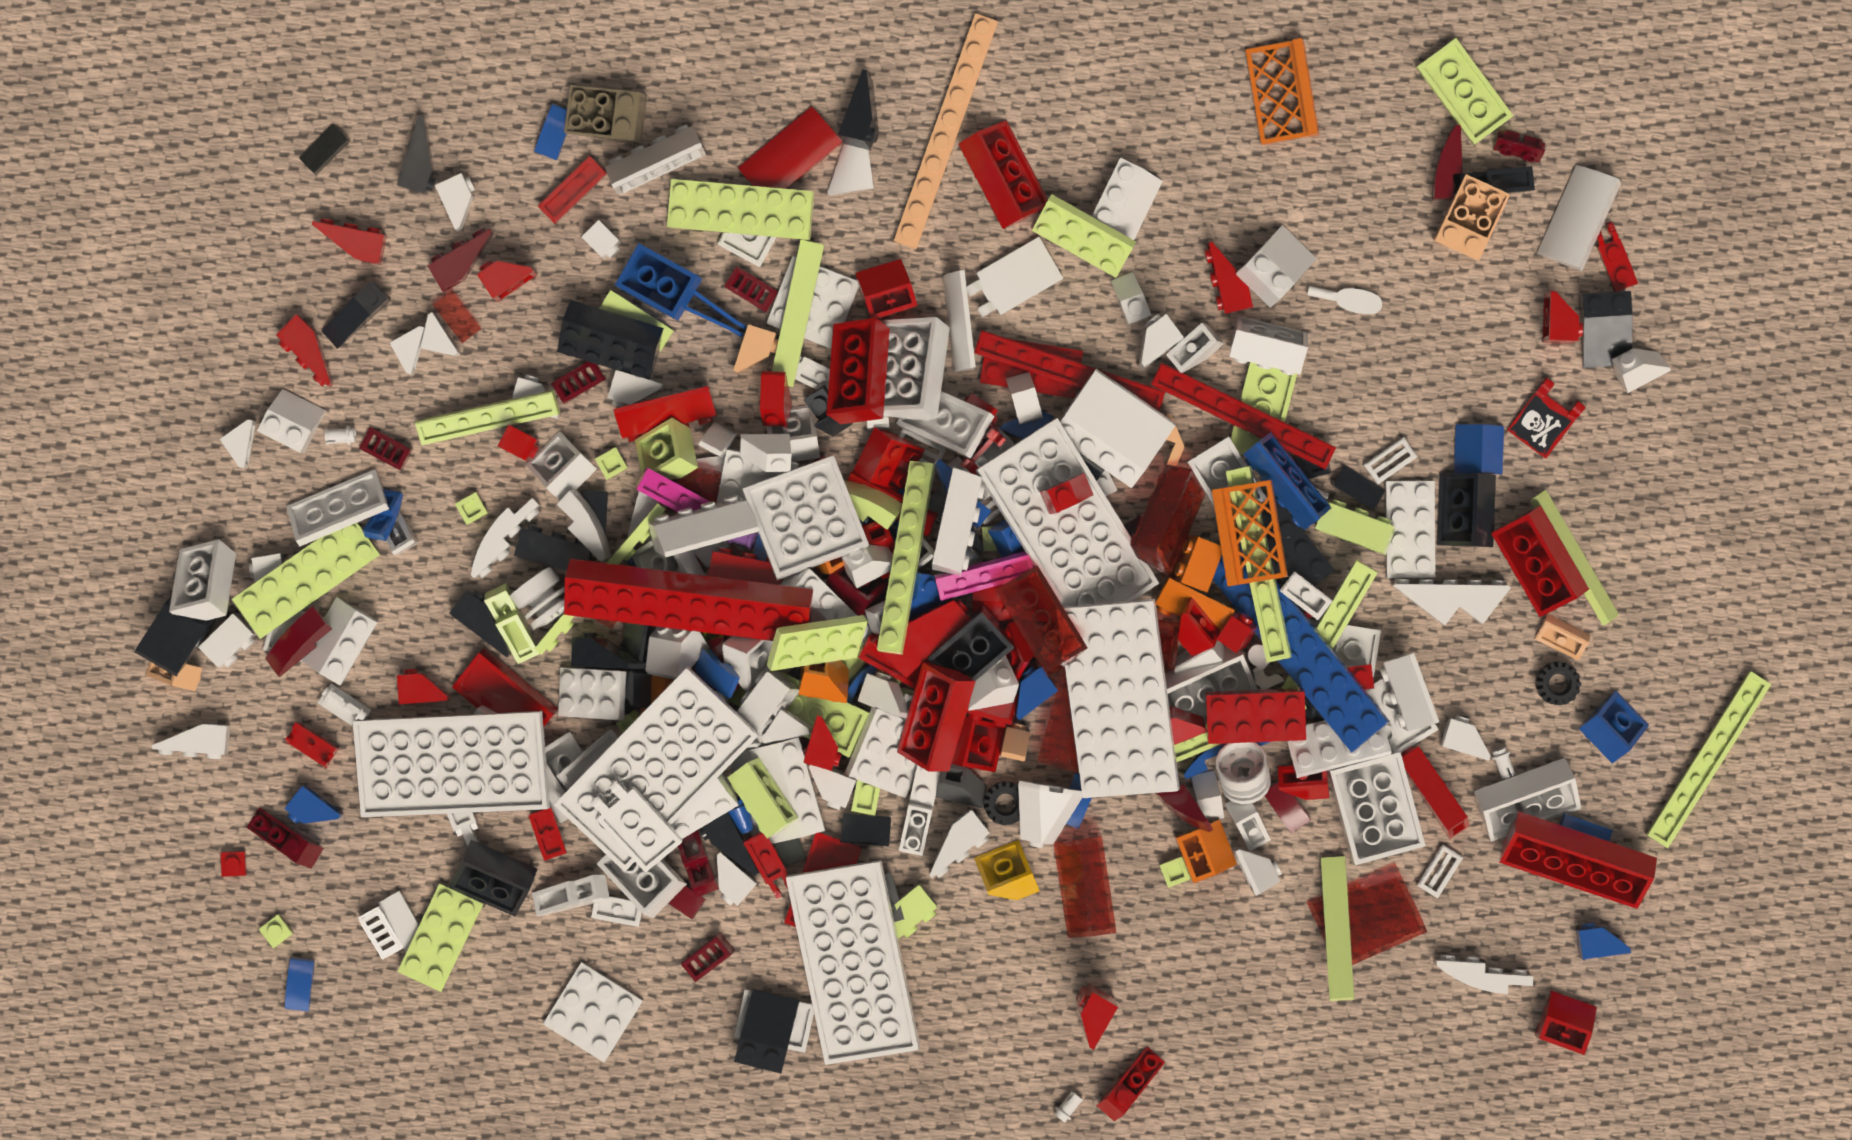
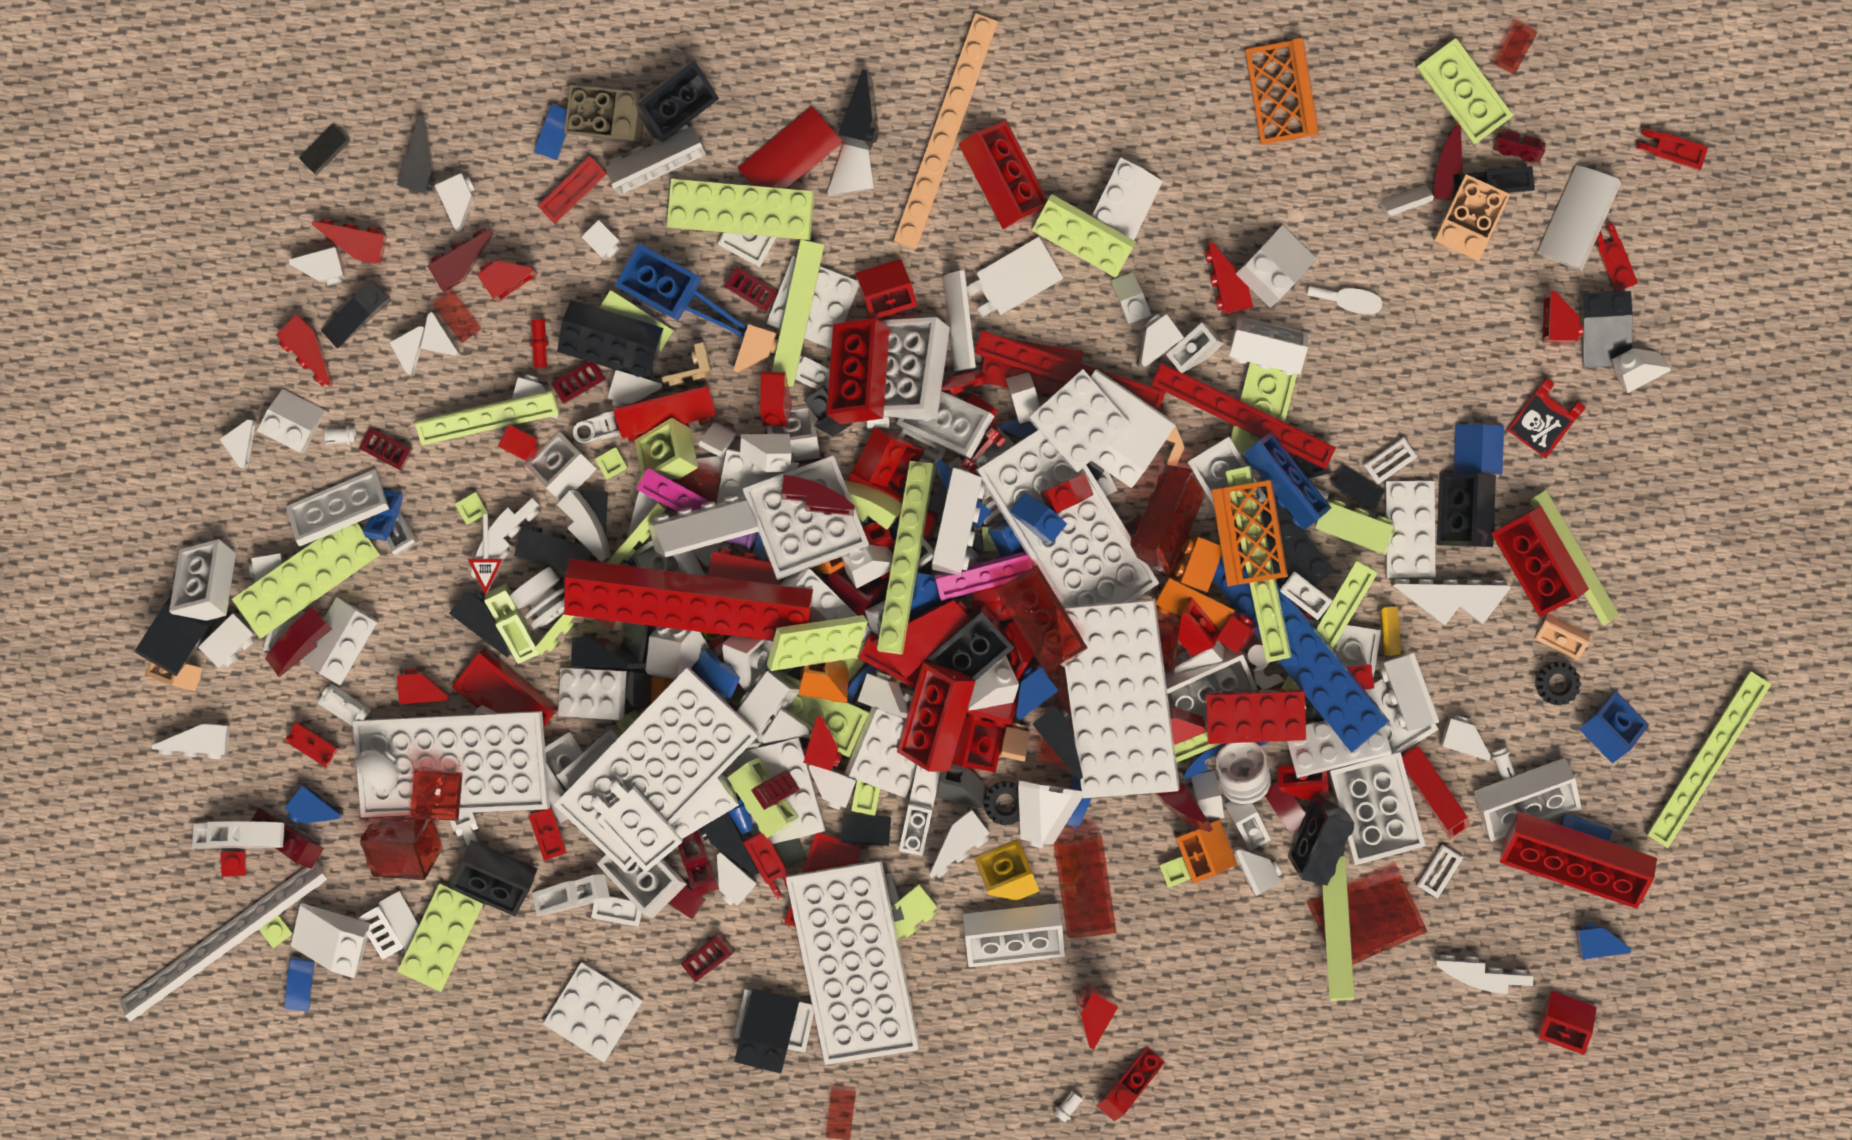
(222, 941): none -> white plate
(238, 835): none -> white slope
(321, 265): none -> white slope
(331, 939): none -> white slope
(377, 769): none -> white cylinder
(401, 847): none -> clear red slope
(435, 794): none -> clear red slope
(485, 568): none -> piece
(539, 343): none -> red pin
(598, 428): none -> white piece
(676, 101): none -> black slope
(700, 358): none -> tan bracket
(777, 788): none -> dark red slope
(816, 496): none -> dark red slope
(840, 1114): none -> clear red tile
(957, 382): none -> red dish
(1013, 935): none -> white slope
(1038, 518): none -> blue slope
(1059, 735): none -> black slope
(1079, 421): none -> white plate
(1320, 841): none -> black slope
(1390, 631): none -> yellow slope
(1406, 200): none -> white slope
(1515, 48): none -> clear red tile
(1674, 149): none -> red hinge

